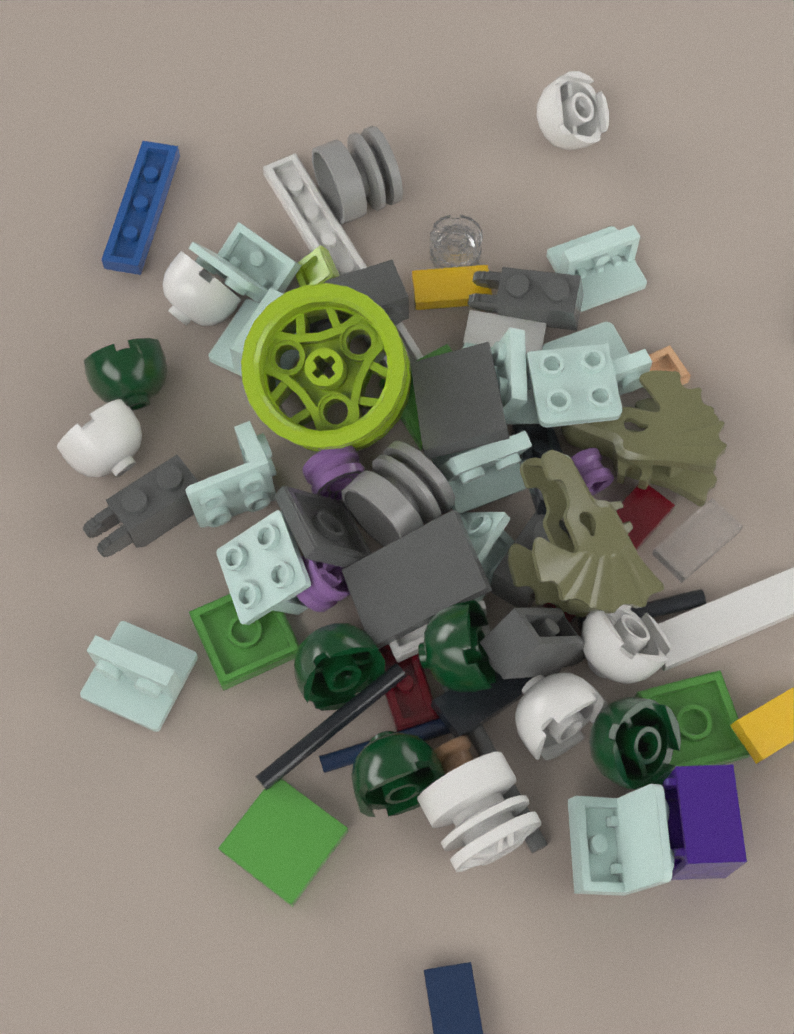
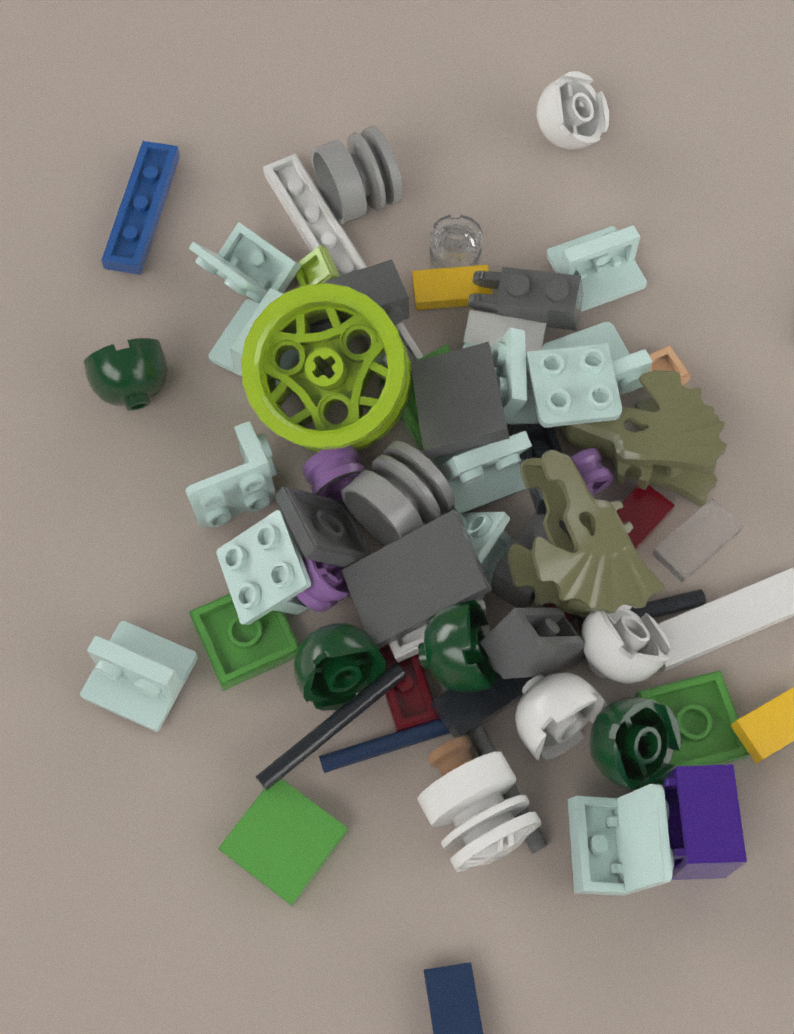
(104, 442): white cylinder -> none
(144, 508): dark grey hinge -> none
(196, 293): white cylinder -> none
(393, 773): dark green cylinder -> none

